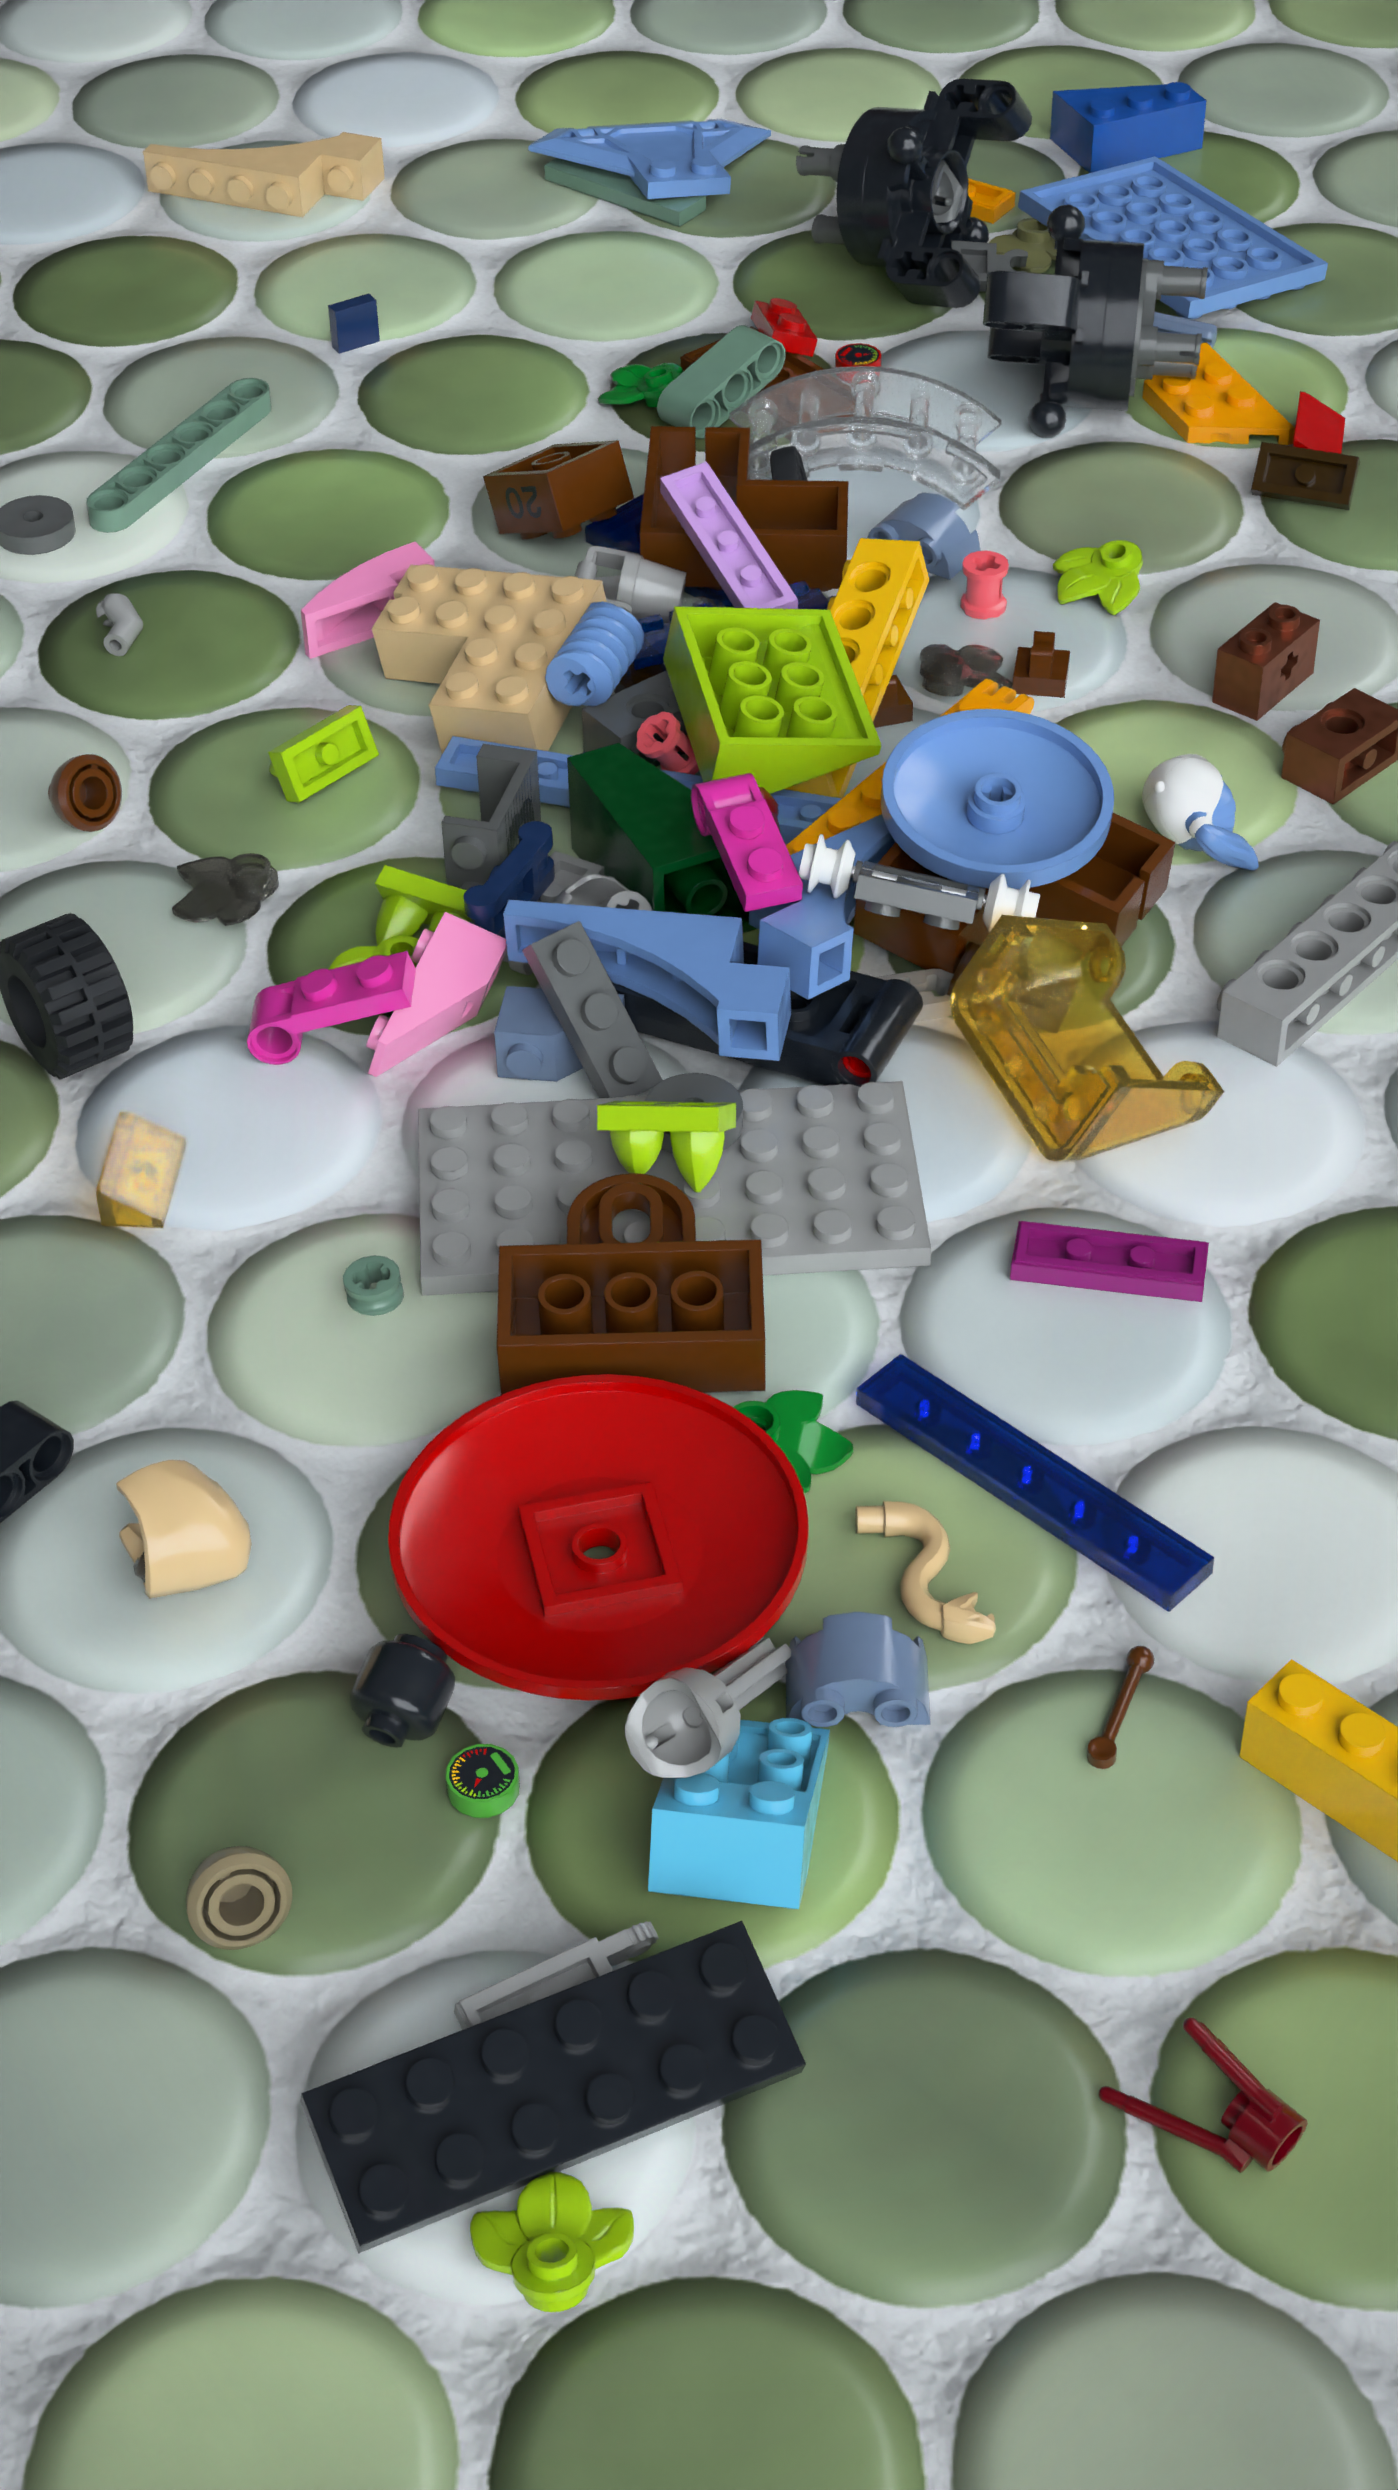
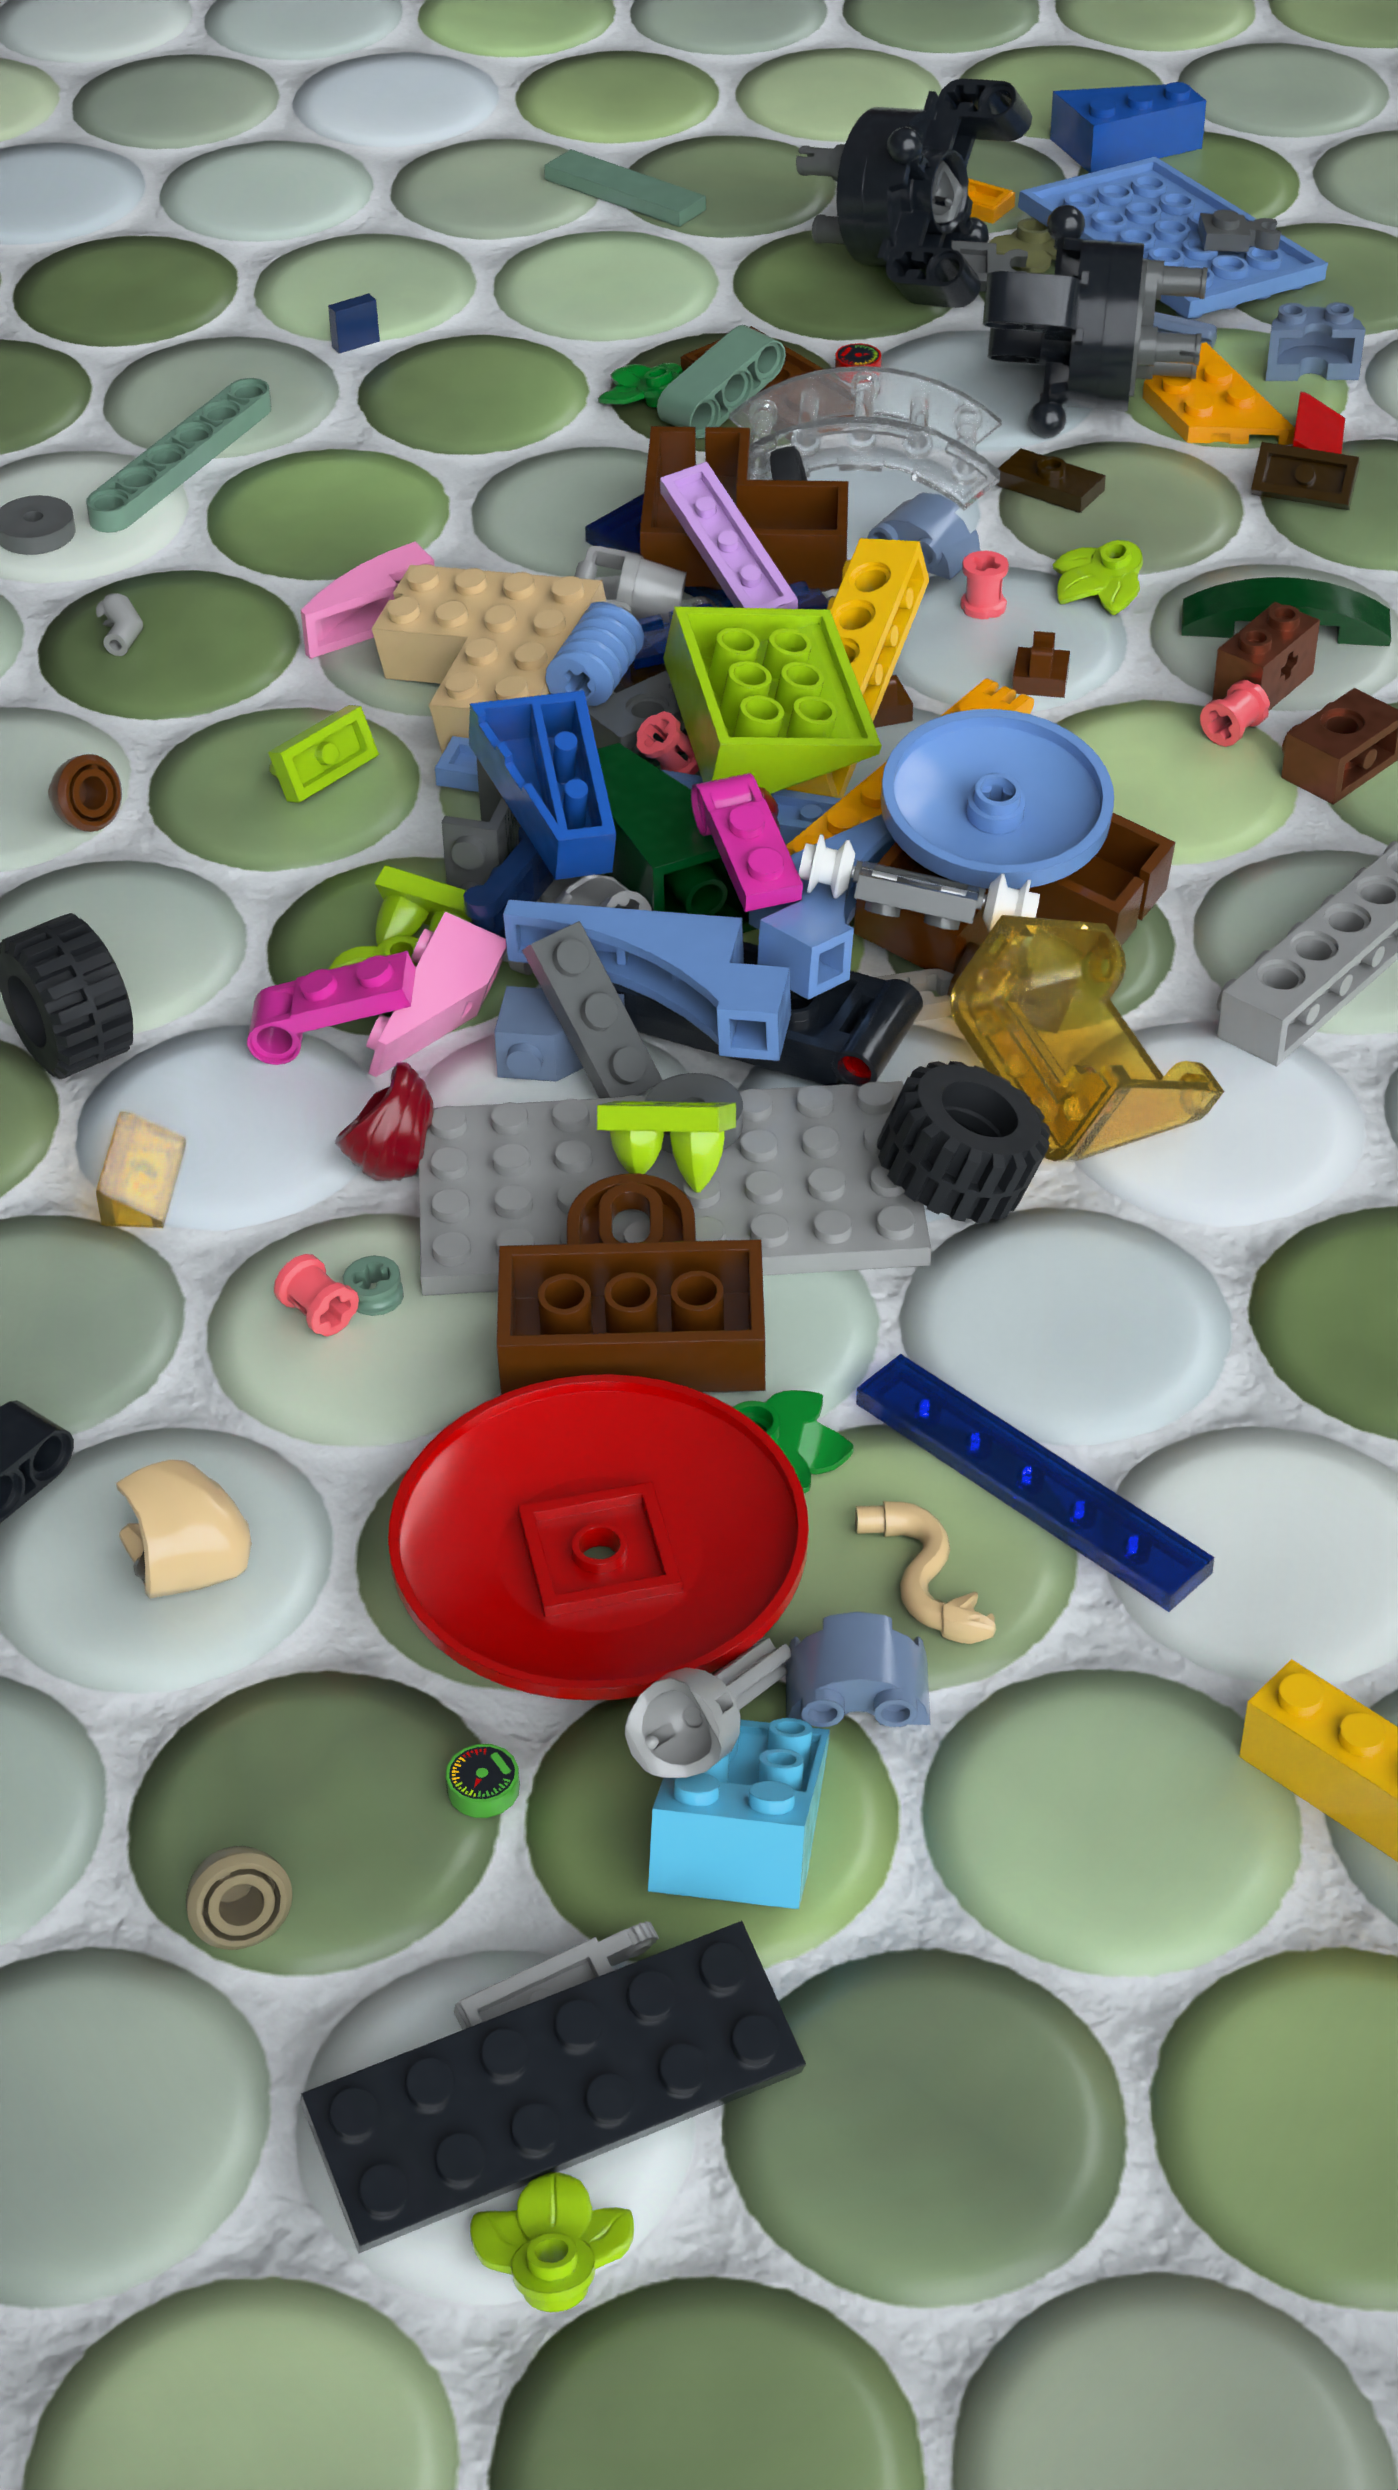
(226, 888): clear smoke plate -> none
(269, 178): tan arch -> none
(323, 1301): none -> coral bush
(391, 1128): none -> dark red hair
(402, 1690): black head -> none
(550, 776): none -> blue wedge
(559, 489): reddish brown brick -> none
(659, 156): medium blue plate -> none
(785, 324): red plate -> none
(949, 670): clear smoke plate -> none
(963, 1141): none -> black tyre
(1051, 480): none -> dark brown plate
(1102, 1749): reddish brown hinge -> none
(1109, 1261): magenta tile -> none
(1196, 810): white hair -> none
(1216, 609): none -> dark green slope
(1227, 718): none -> coral bush
(1231, 232): none -> dark grey plate
(1258, 2120): dark red plant -> none
(1315, 342): none -> sand blue cylinder

